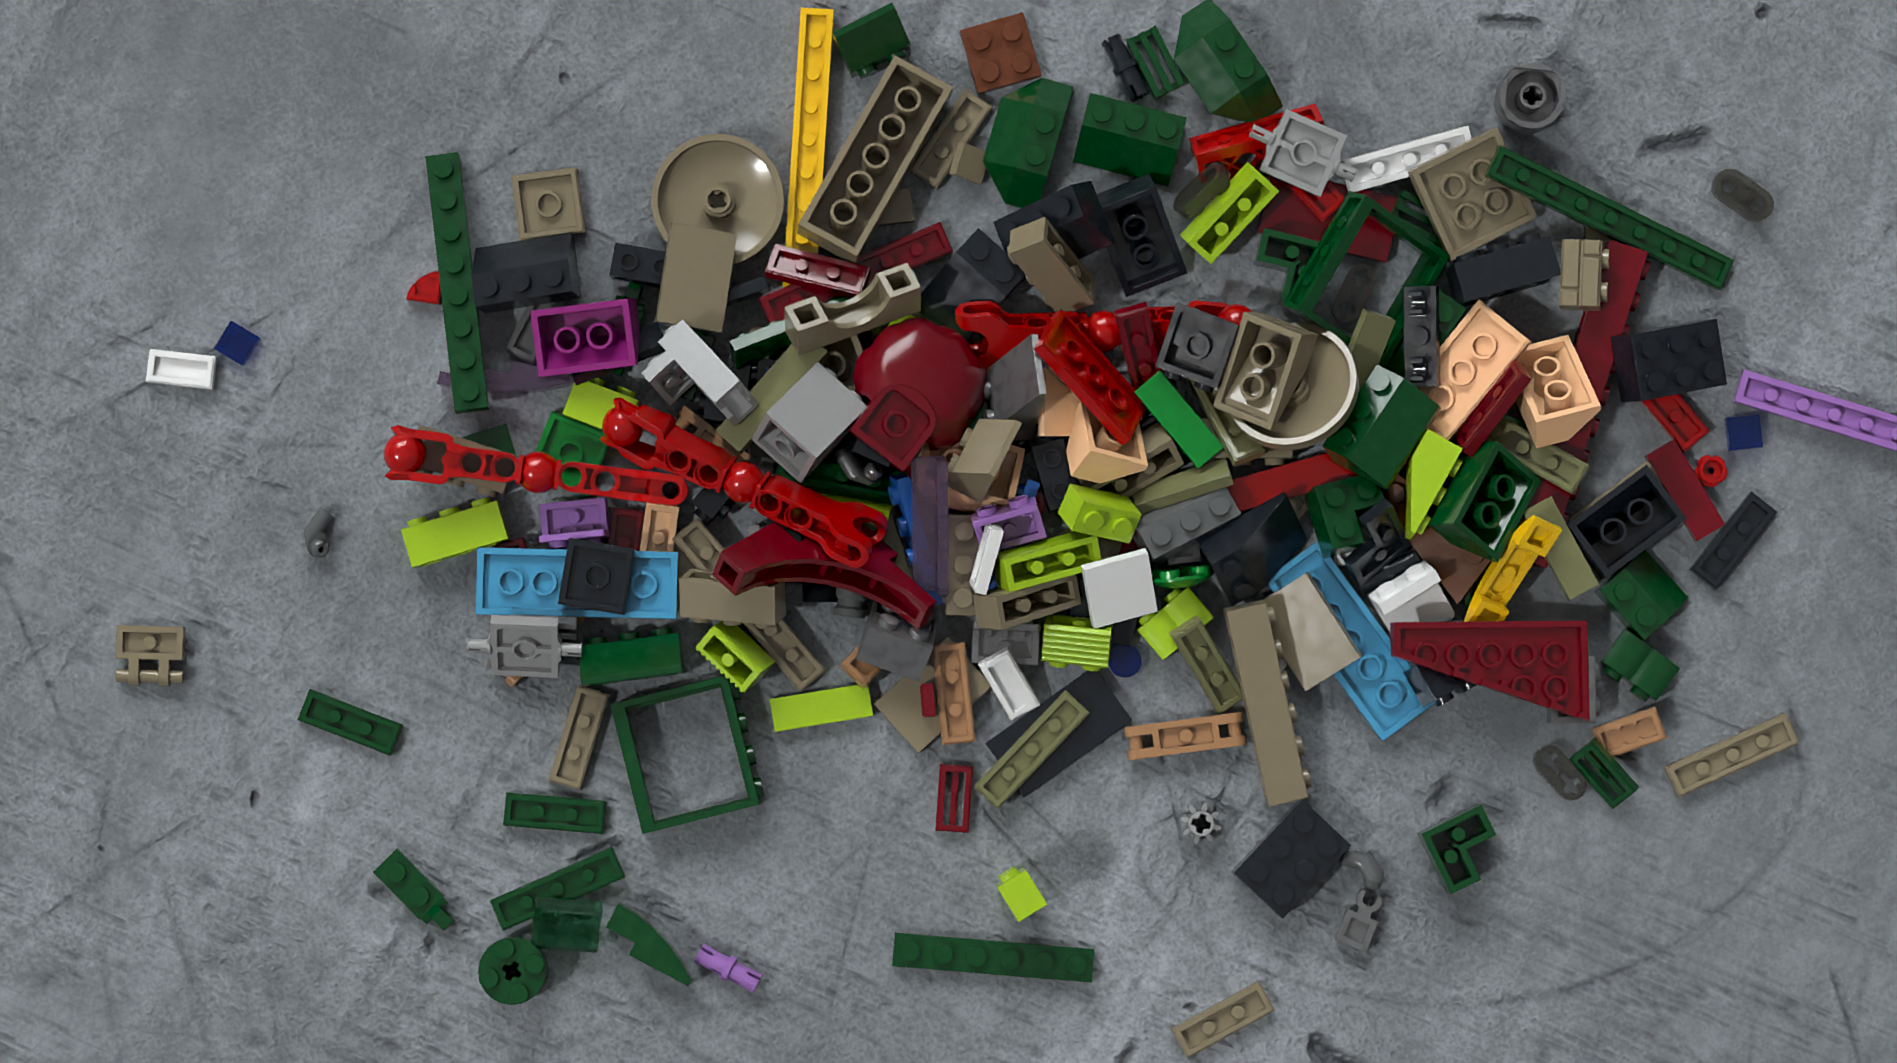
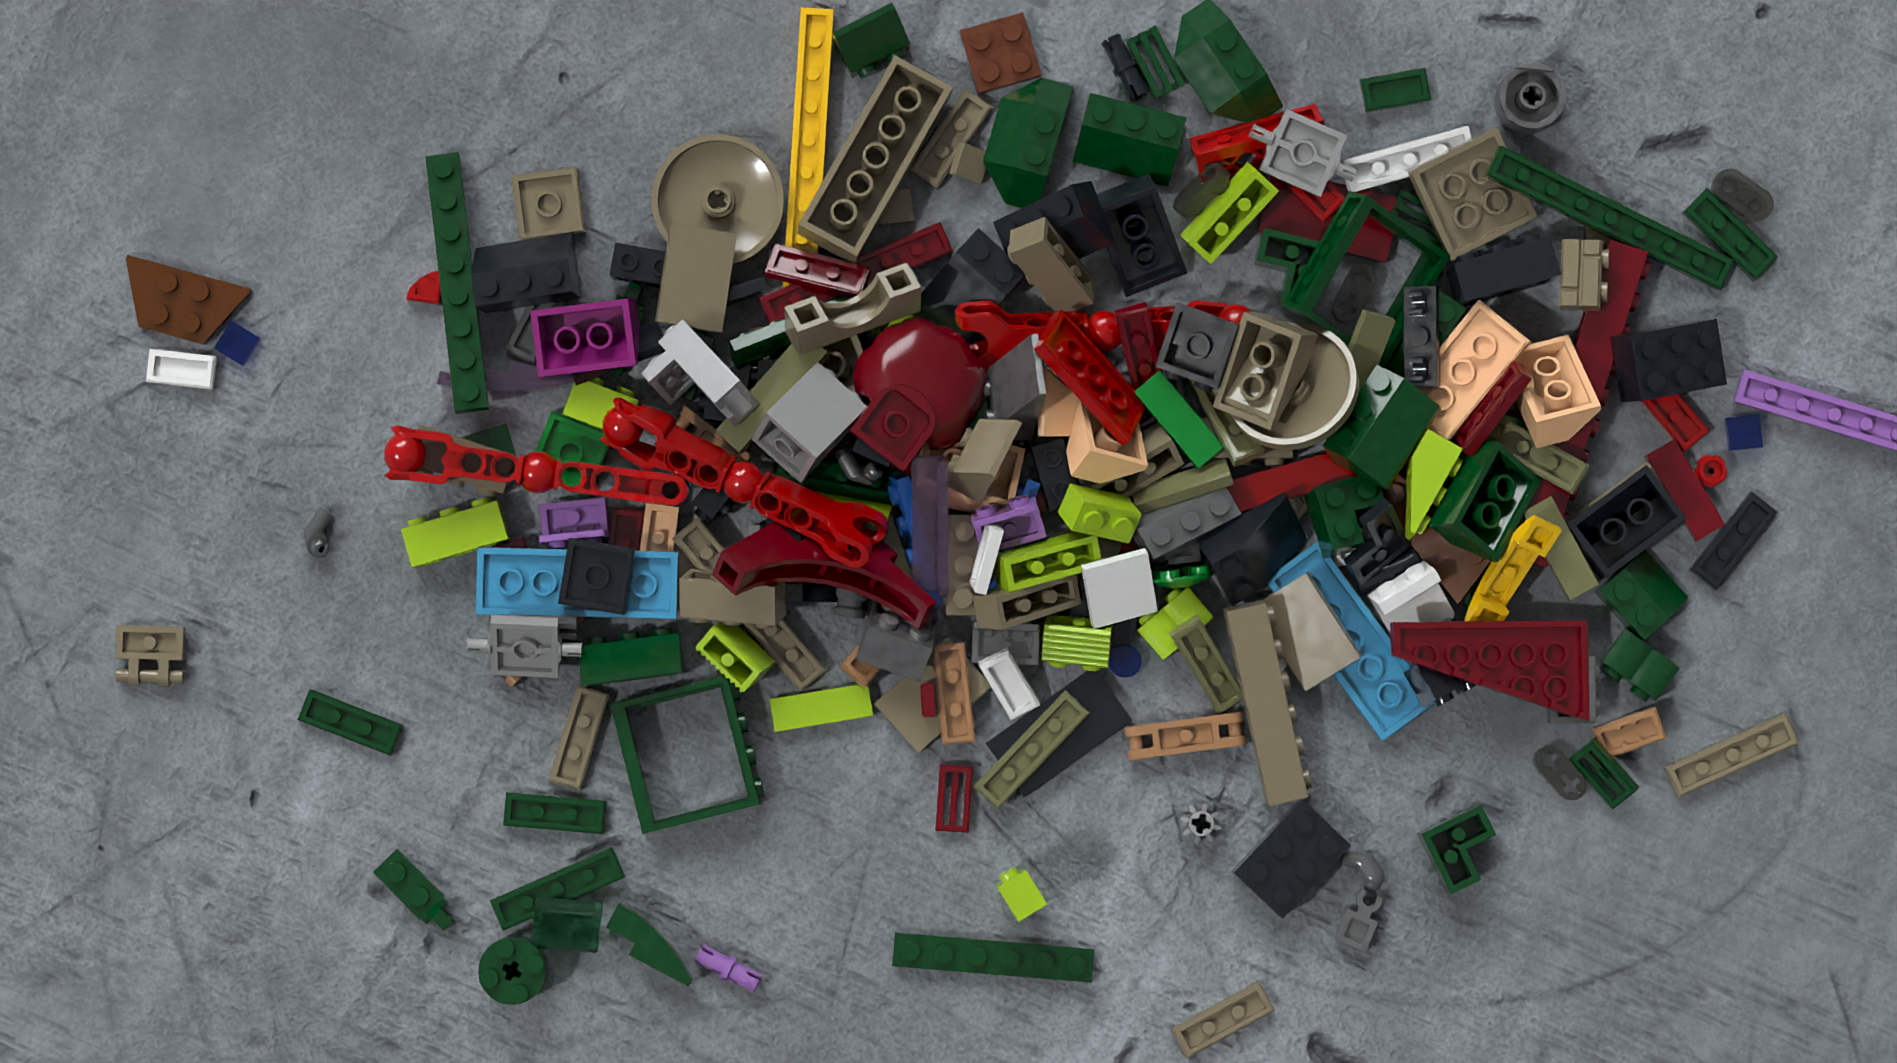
(181, 301): none -> reddish brown wing
(1395, 90): none -> dark green tile
(1730, 234): none -> dark green tile

